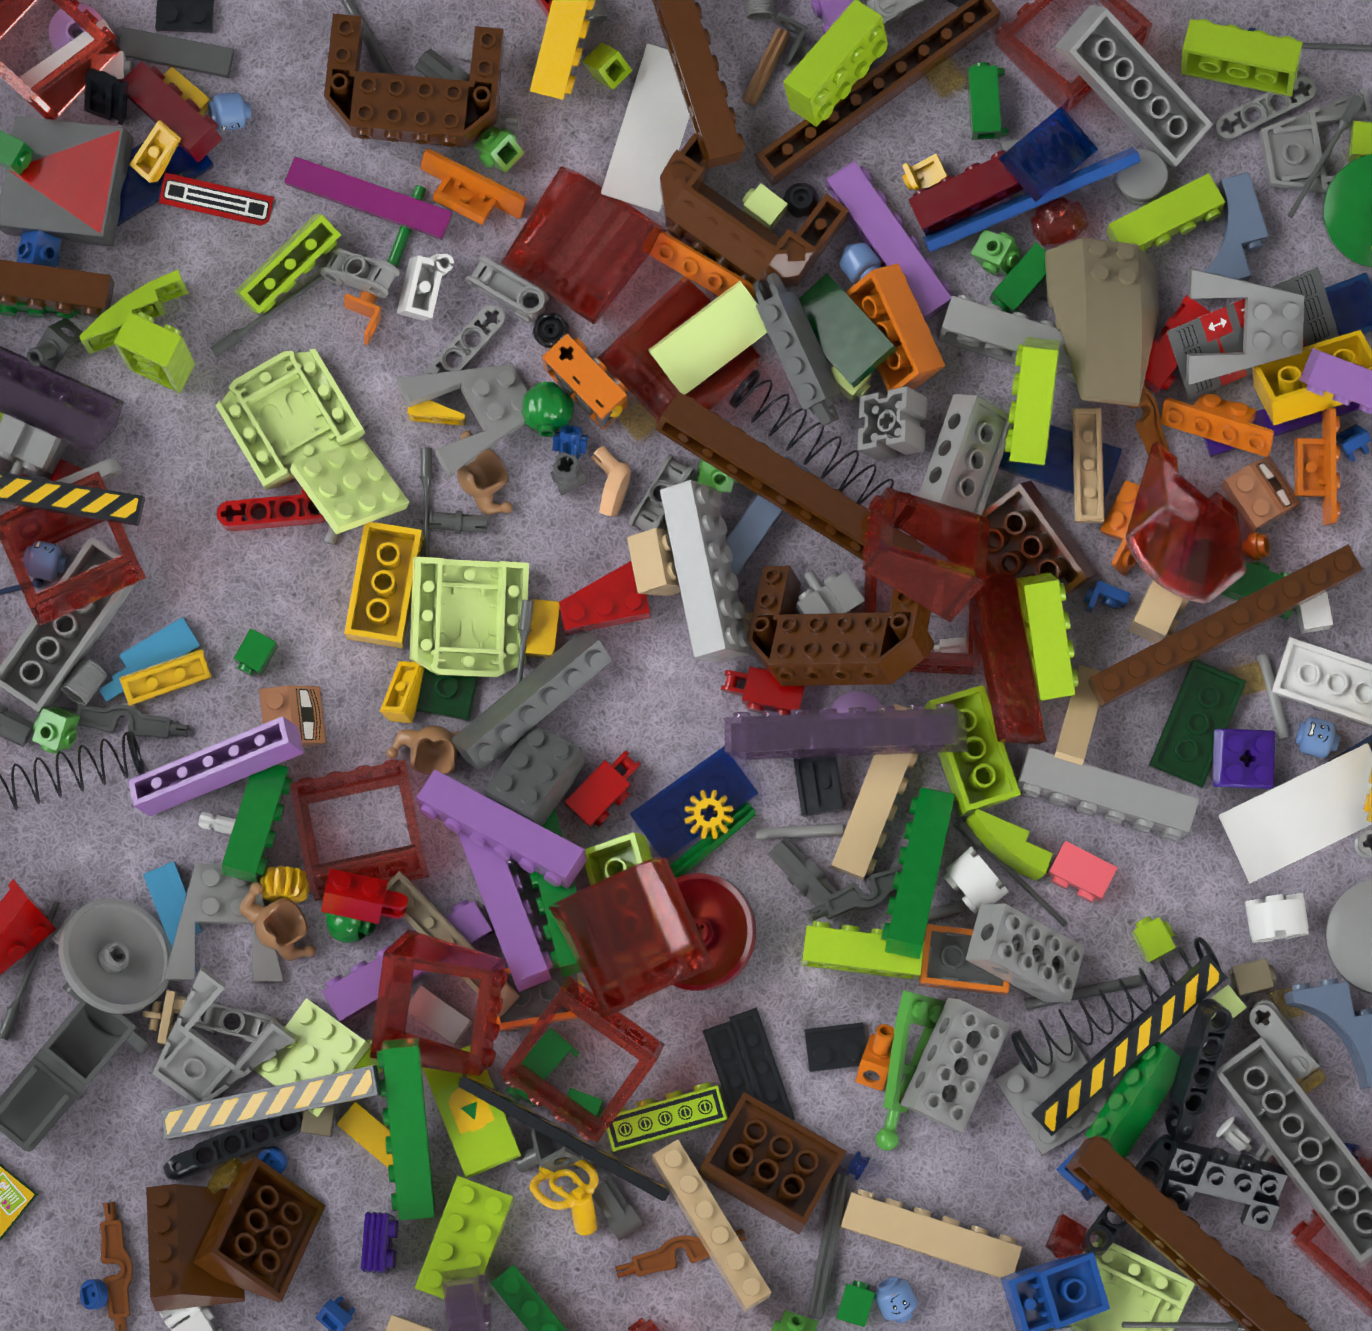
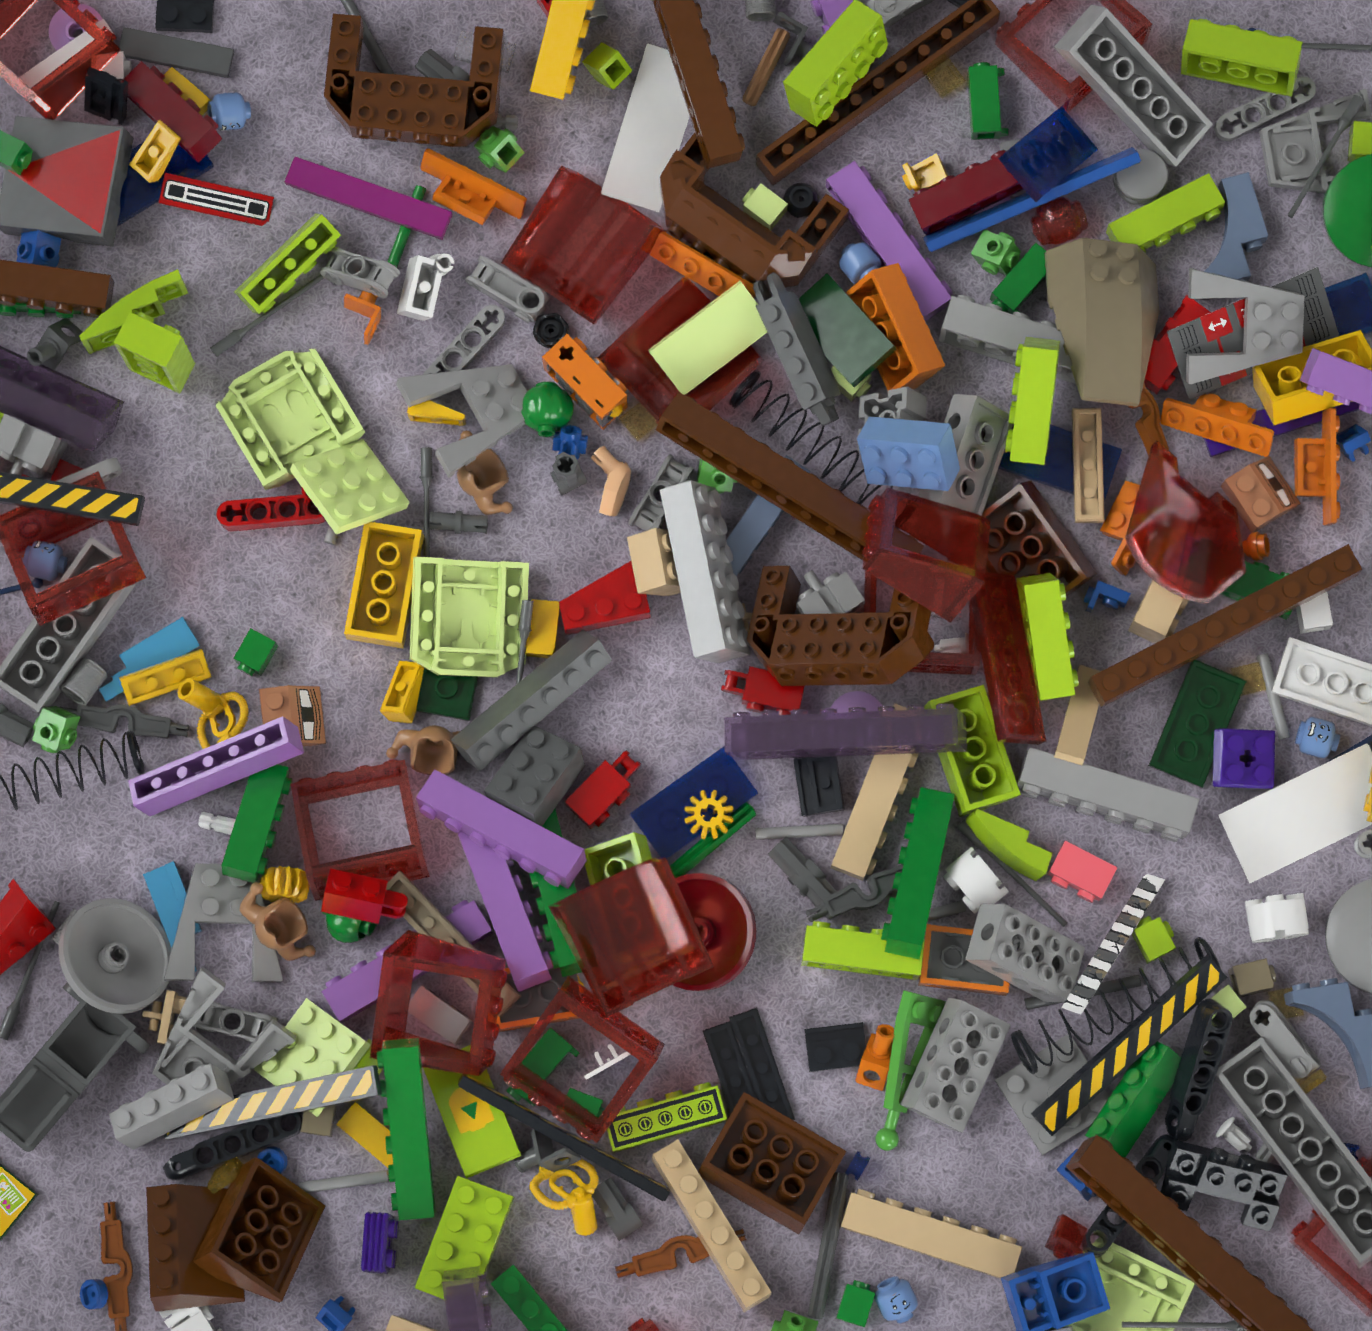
(171, 1106): none -> light grey brick
(211, 705): none -> yellow piece
(344, 1181): none -> light grey bar
(610, 1062): none -> white piece
(908, 453): none -> medium blue brick
(1113, 944): none -> sticker

